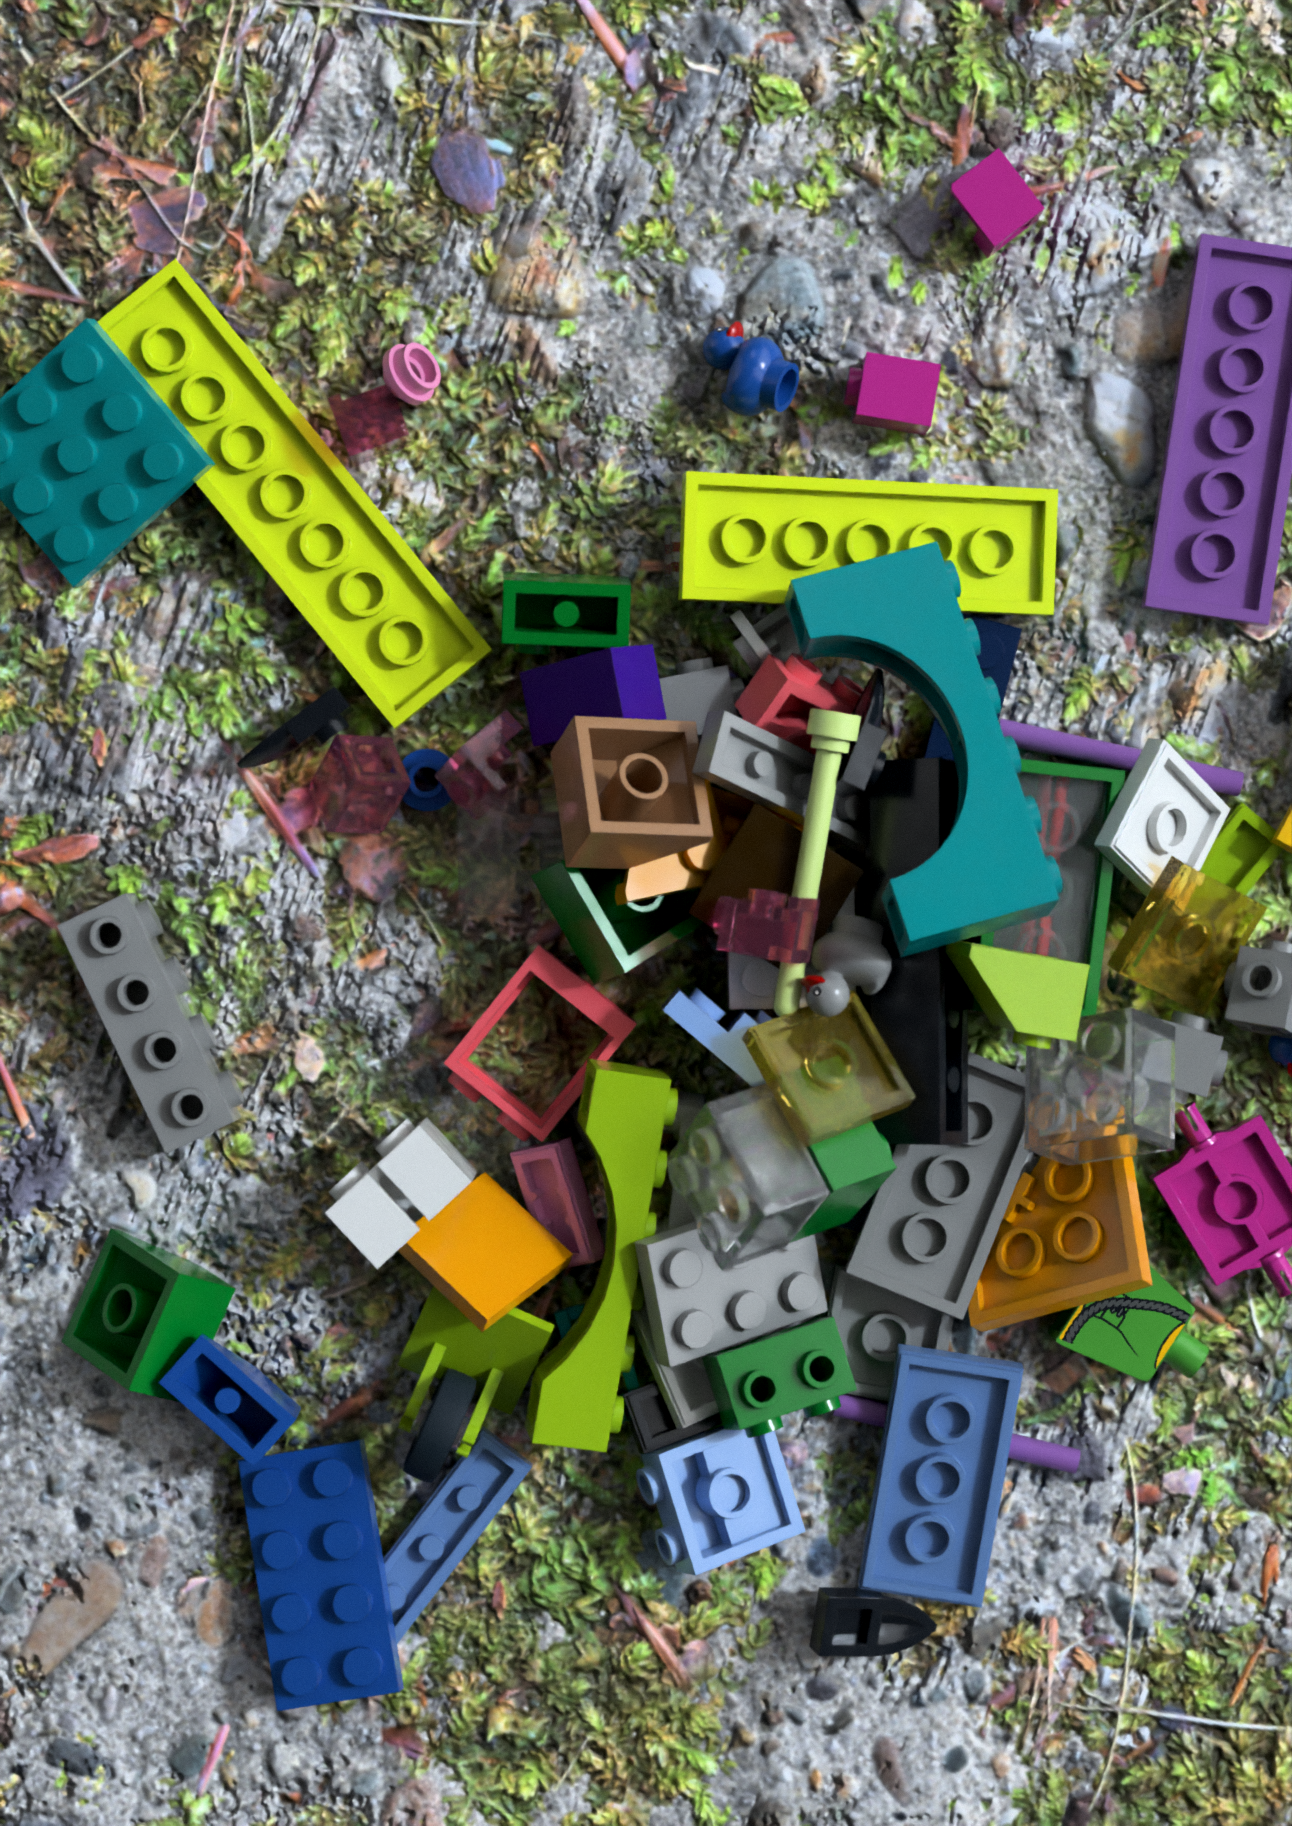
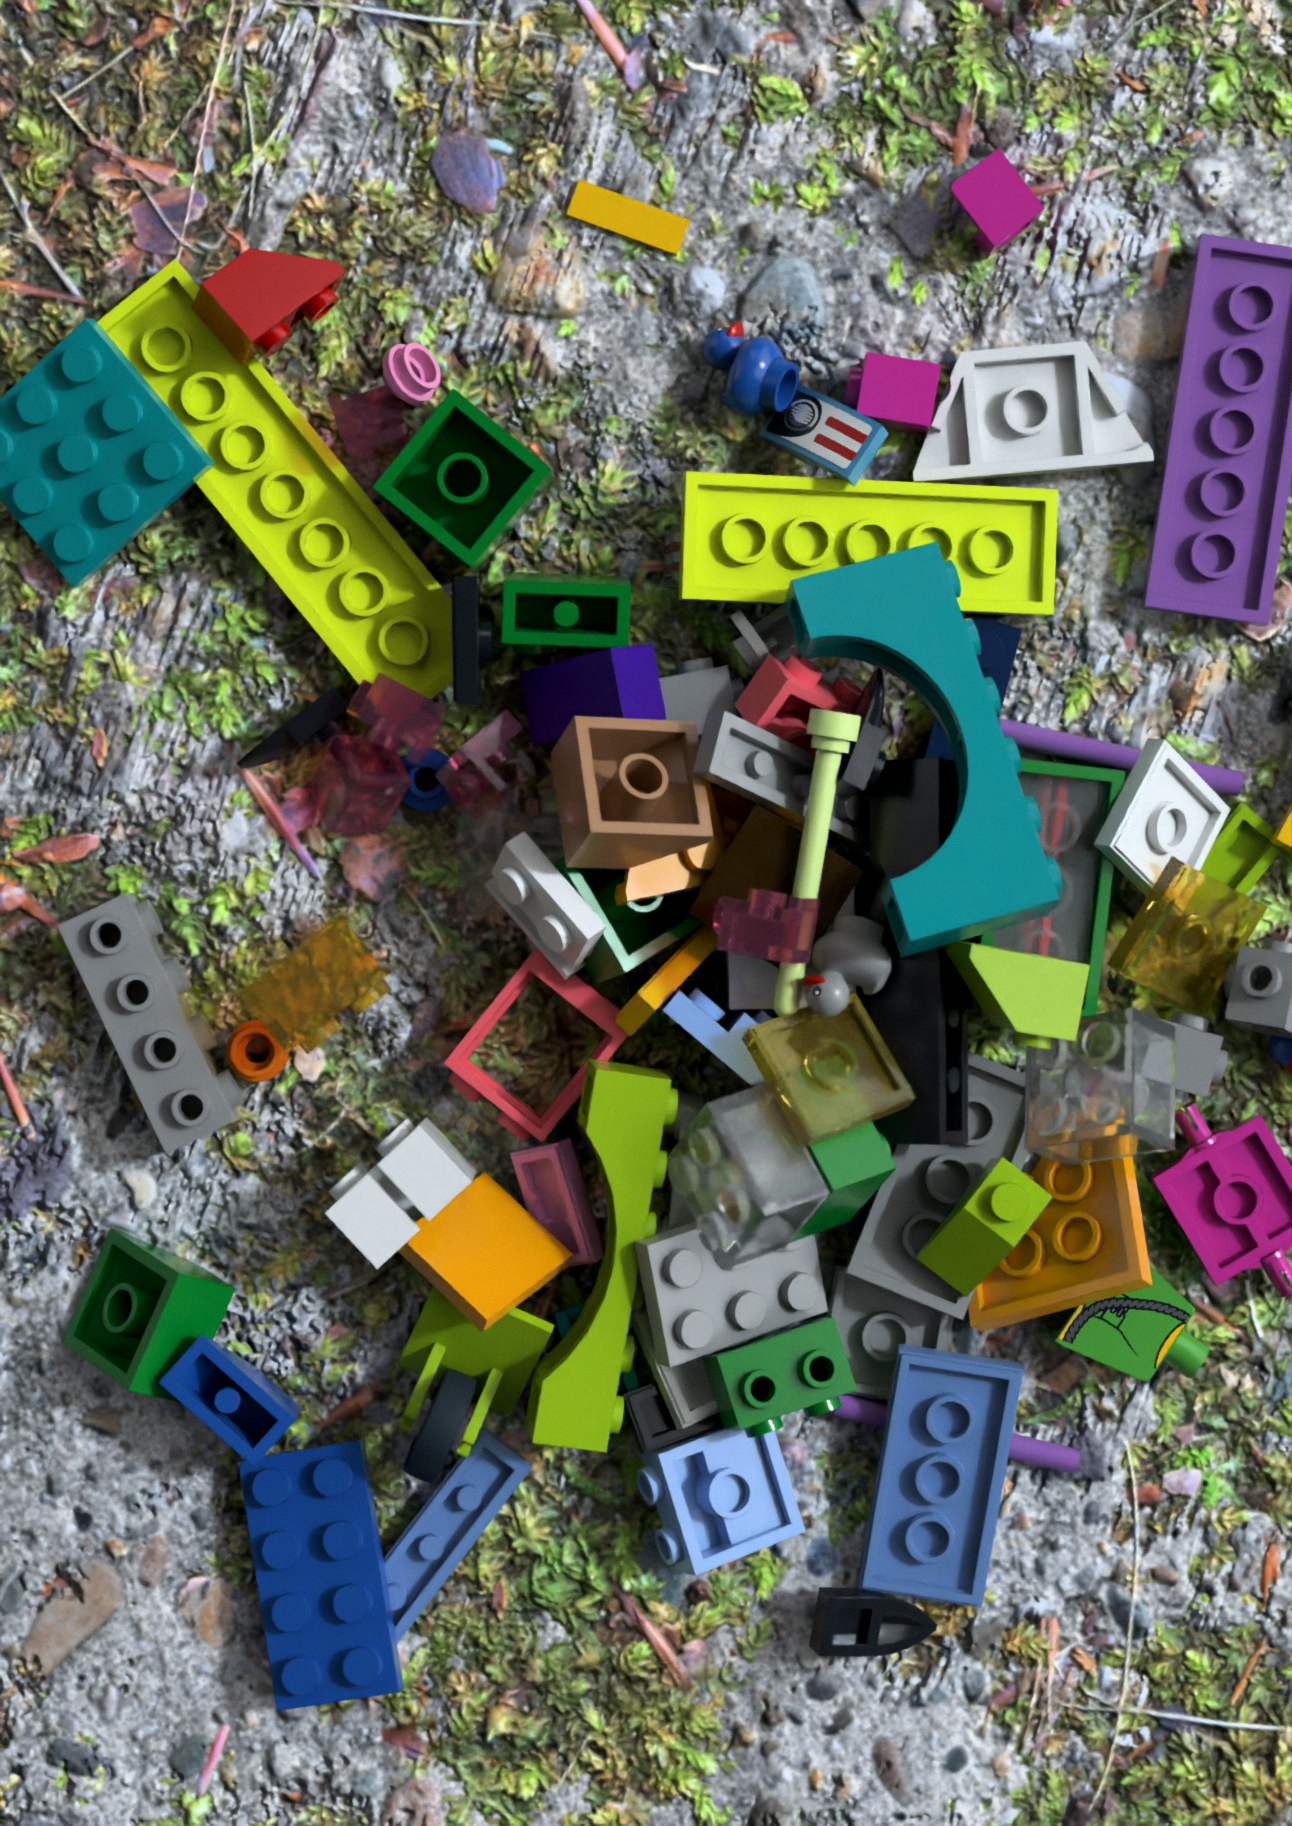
(241, 1062): none -> orange plate
(262, 297): none -> red slope
(319, 983): none -> clear yellow piece
(398, 716): none -> clear pink brick
(463, 481): none -> green brick
(470, 642): none -> black plate
(545, 905): none -> white plate
(628, 217): none -> yellow window
(667, 979): none -> yellow tile
(825, 434): none -> slope
(984, 1225): none -> lime slope
(1027, 416): none -> white wing

